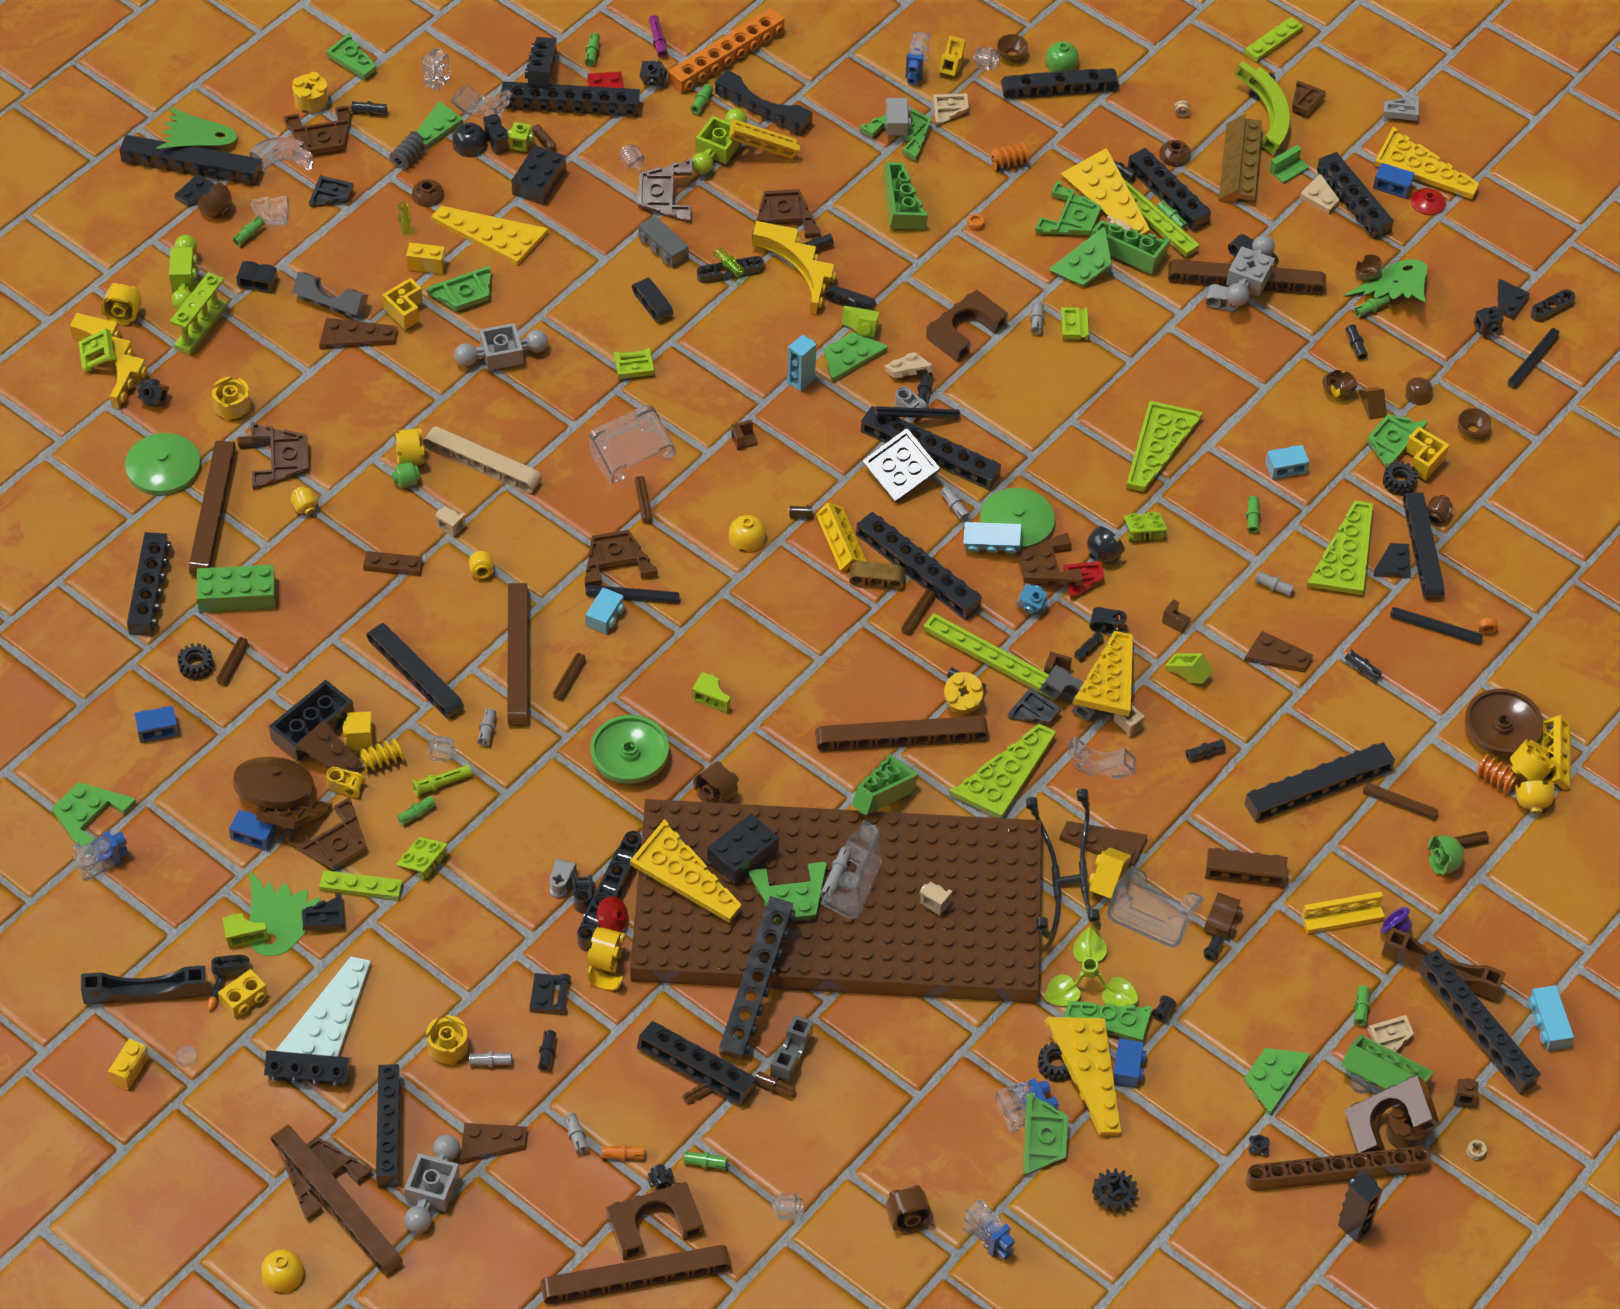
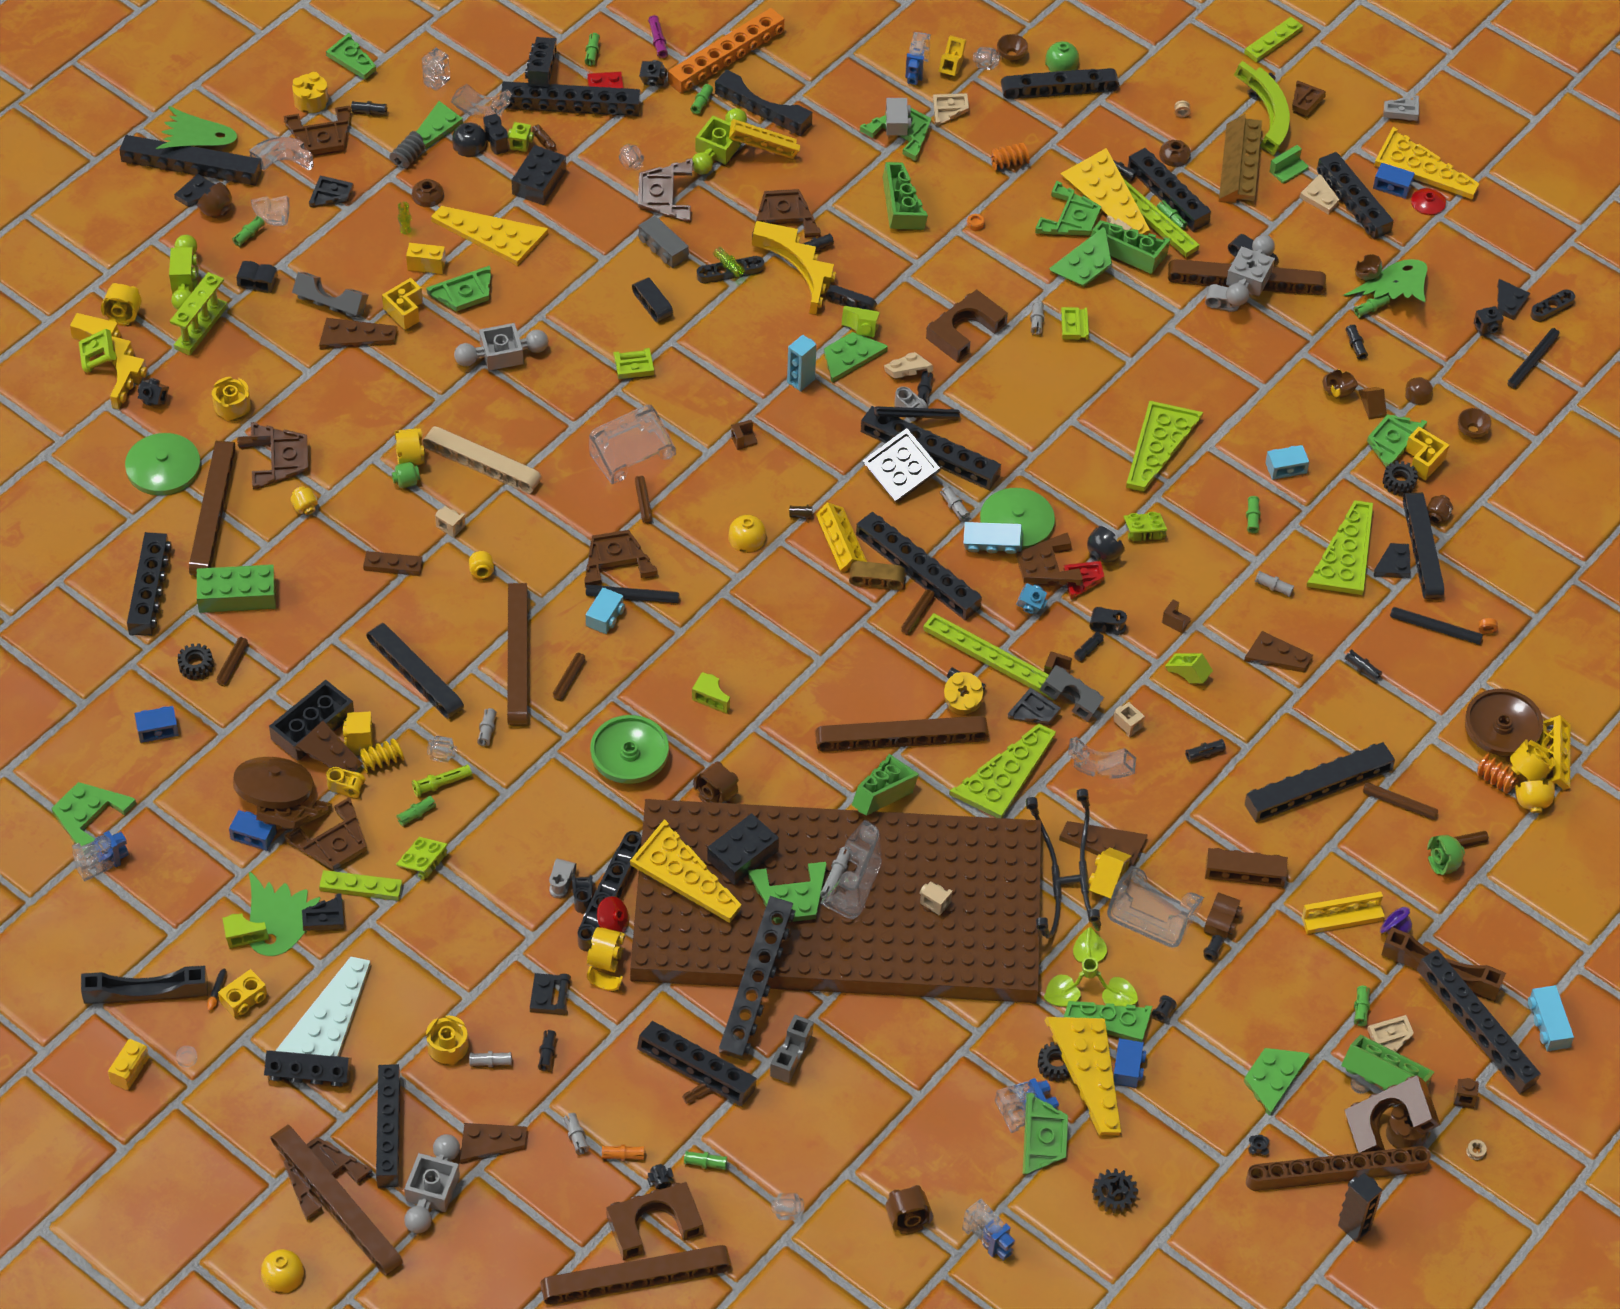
(230, 965): black beam -> none
(775, 1084): reddish brown axle -> none
(1110, 679): yellow wing -> none

